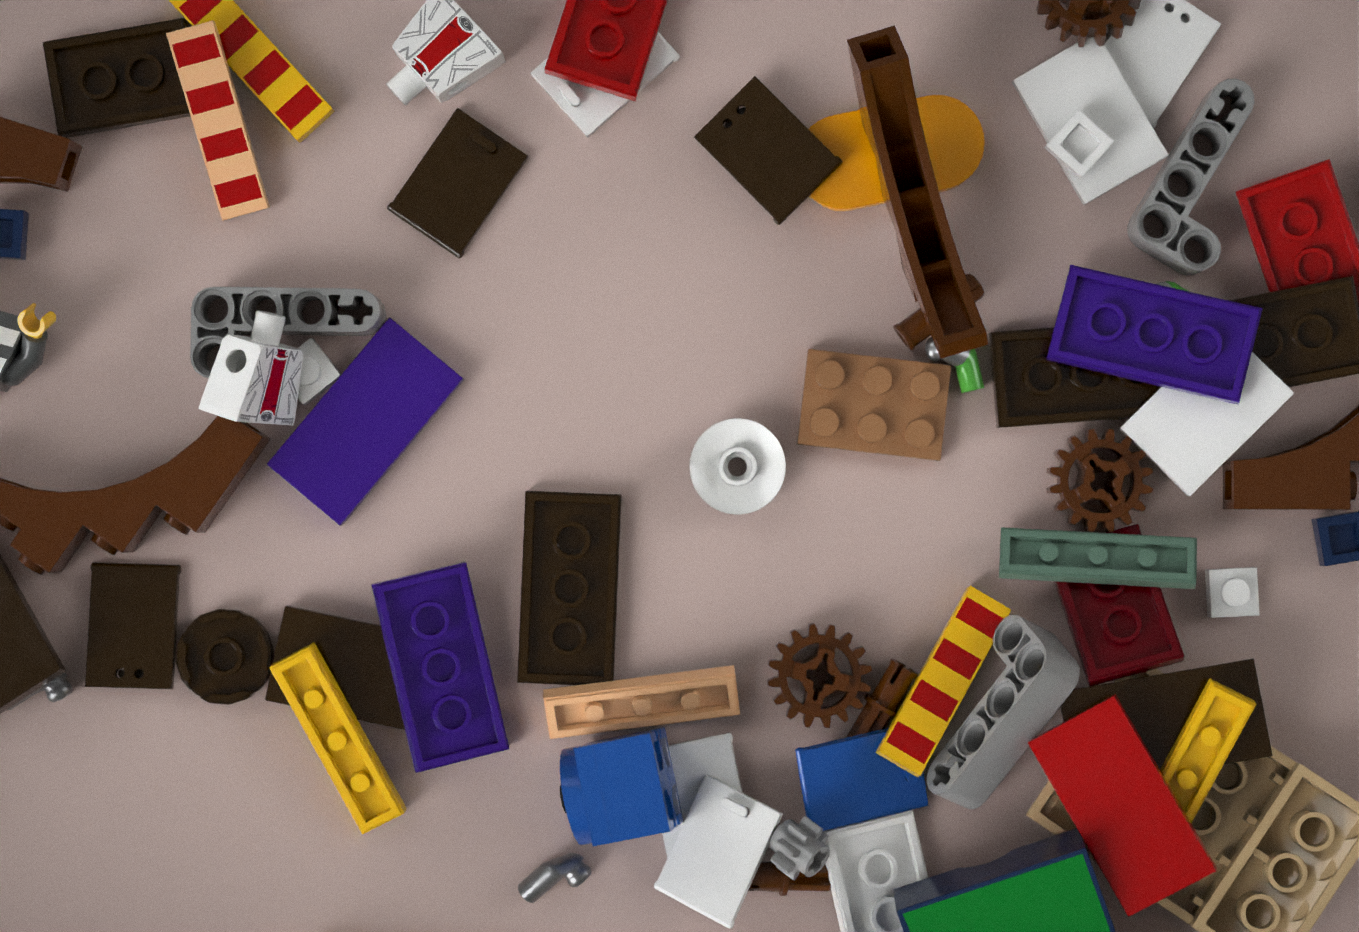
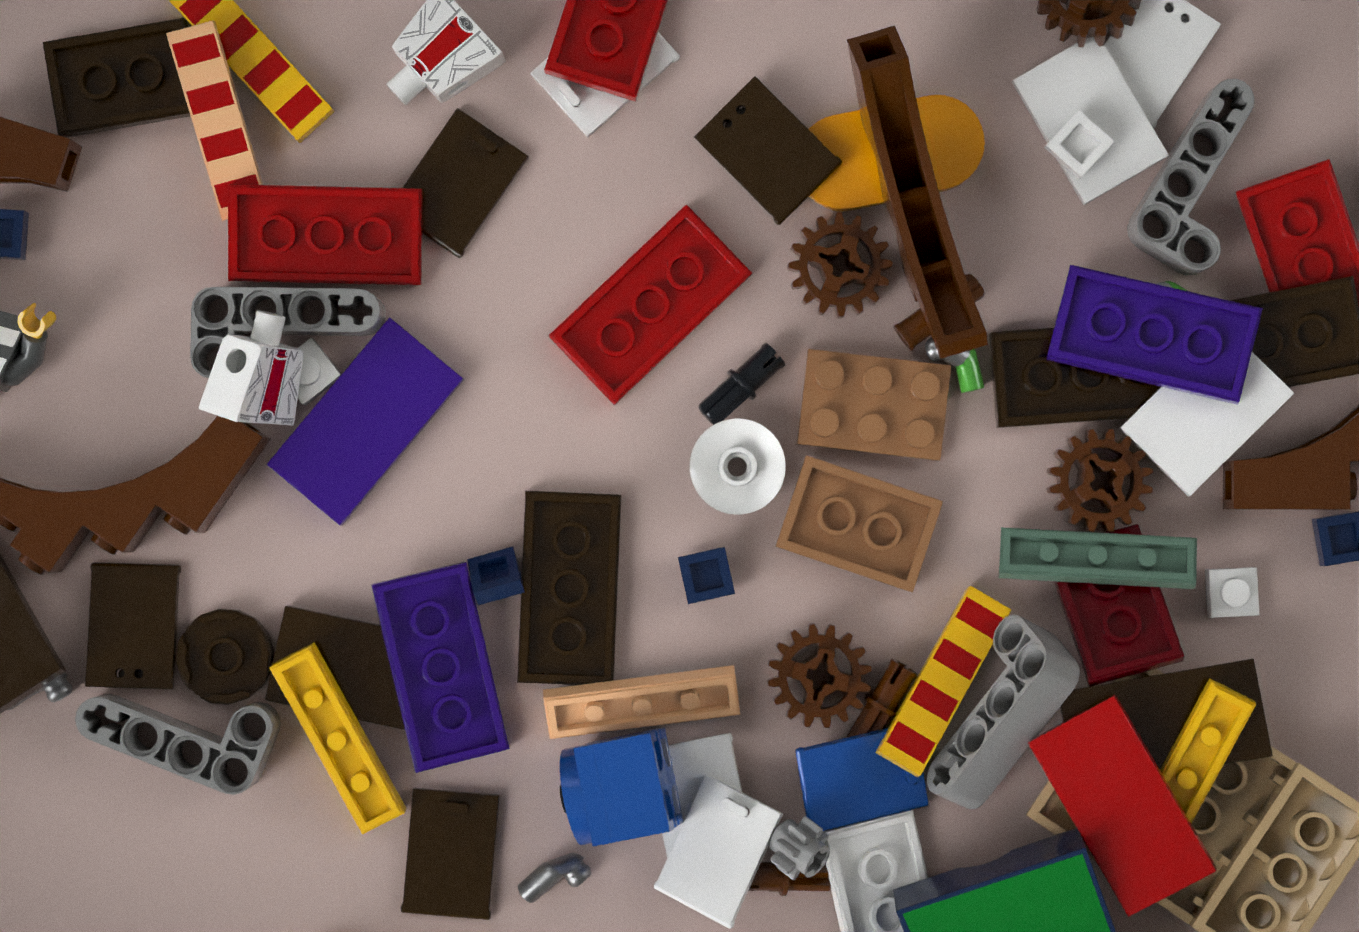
(174, 733): none -> light grey beam
(325, 234): none -> red tile
(450, 854): none -> dark brown container
(495, 575): none -> dark blue plate
(650, 304): none -> red tile
(706, 575): none -> dark blue plate
(741, 384): none -> black axle
(818, 256): none -> reddish brown gear
(859, 523): none -> medium nougat plate

